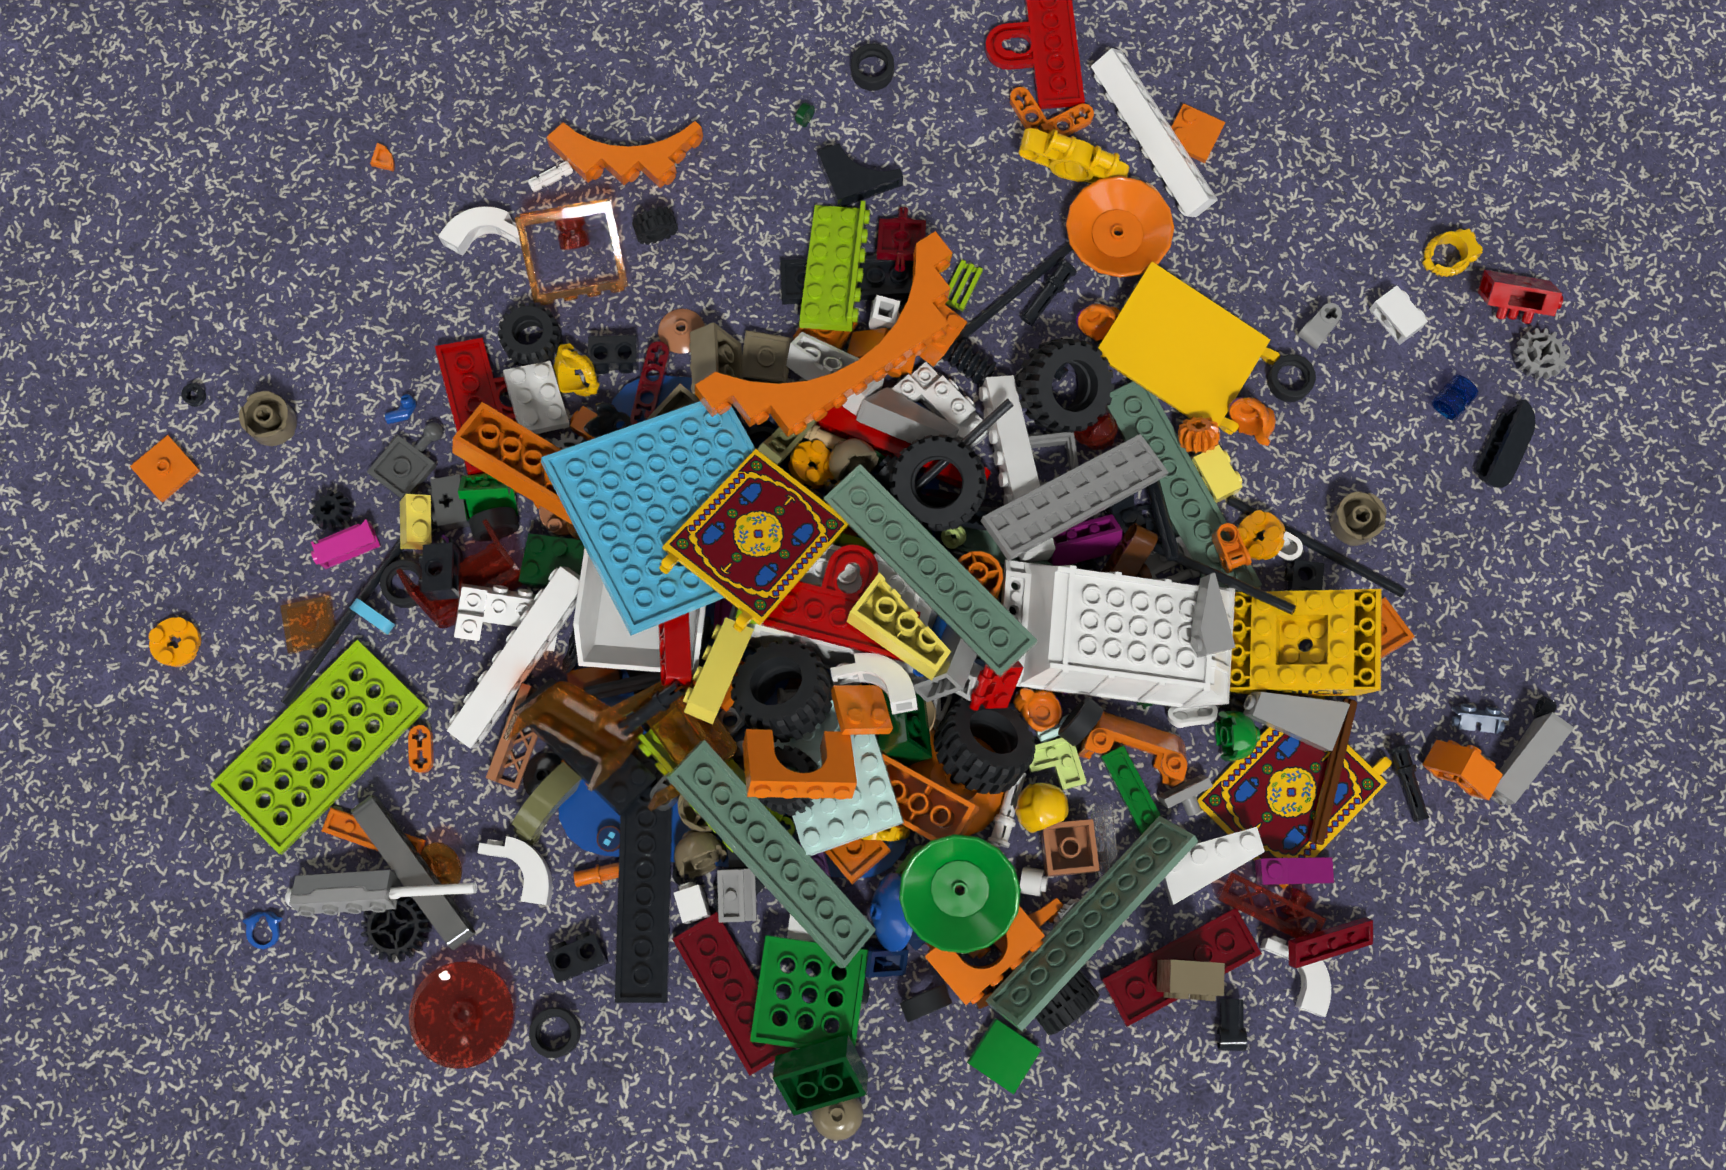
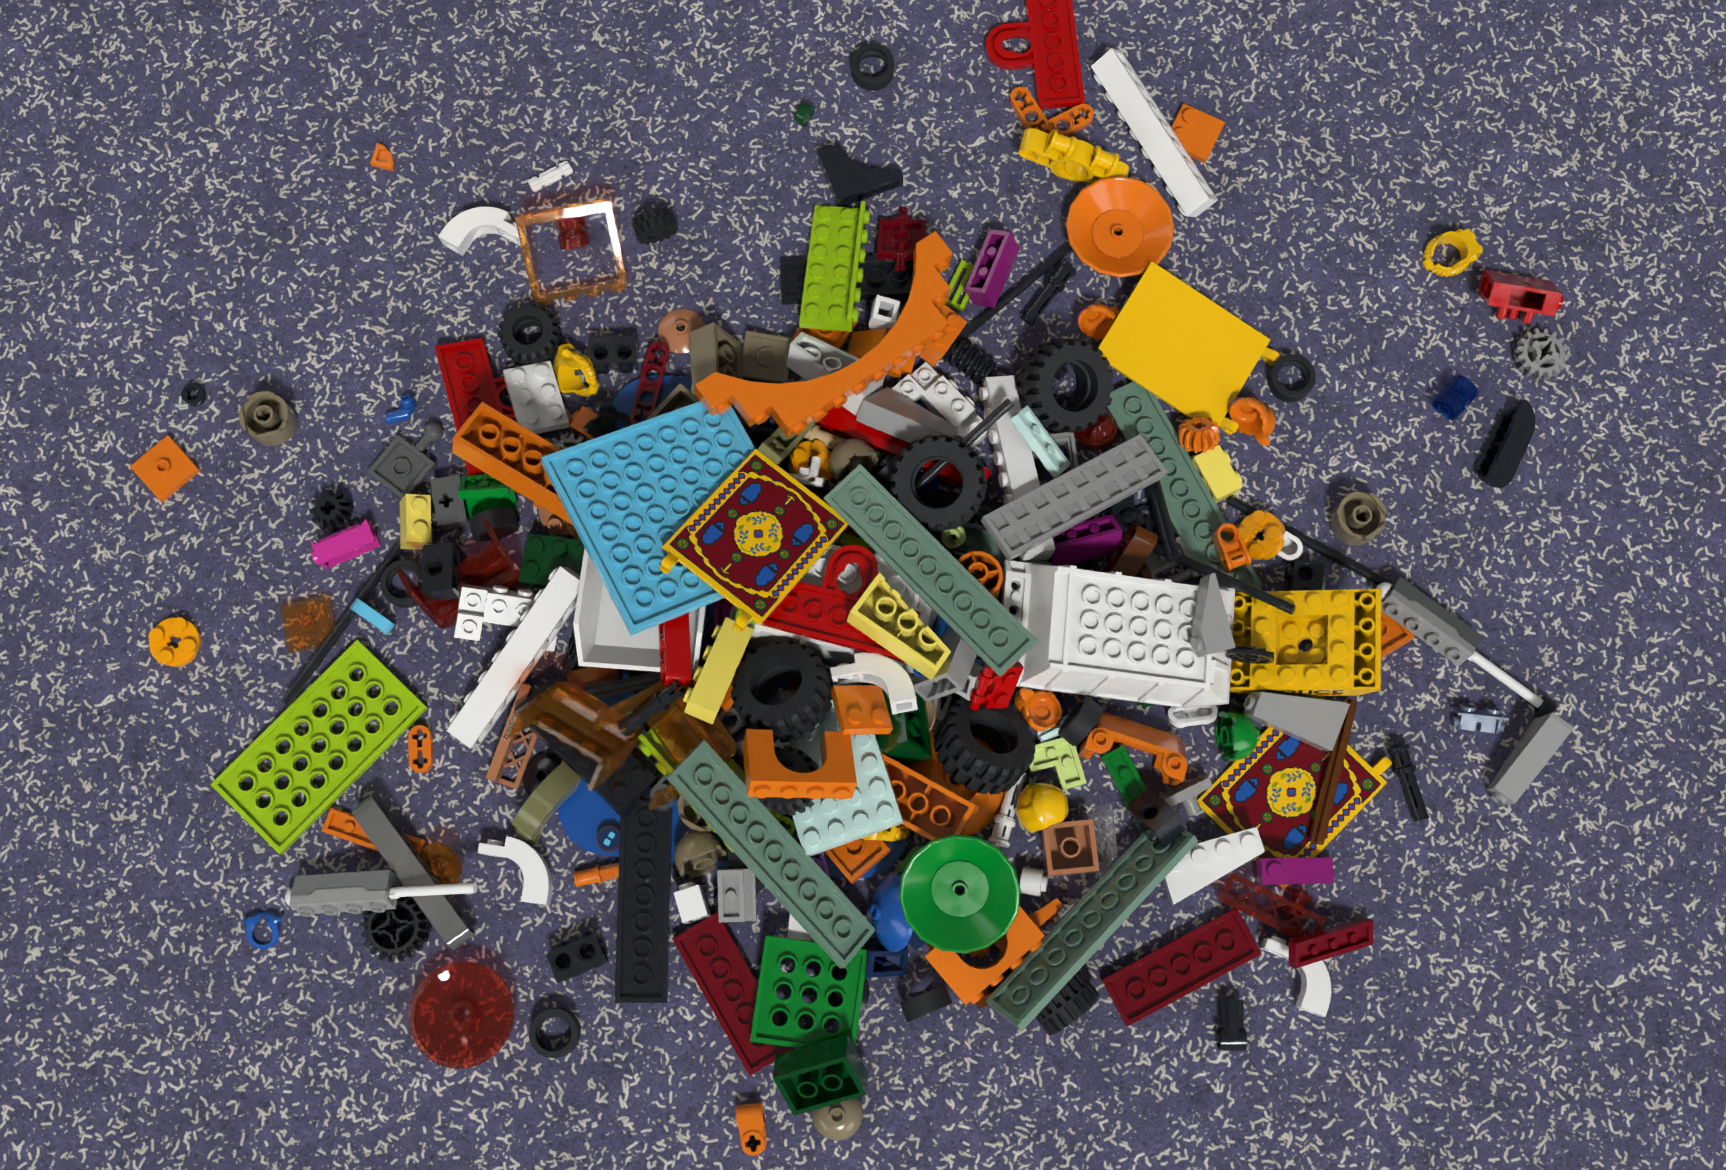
(624, 162): orange arch -> none
(751, 1122): none -> orange piece
(806, 474): none -> white hose
(992, 268): none -> magenta brick
(1004, 1056): green slope -> none
(1040, 441): none -> light aqua plate
(1156, 818): none -> black brick
(1195, 978): dark tan brick -> none
(1250, 655): none -> black wheel
(1319, 326): light grey piece -> none
(1398, 314): white brick -> none
(1442, 630): none -> piece
(1464, 767): orange brick -> none

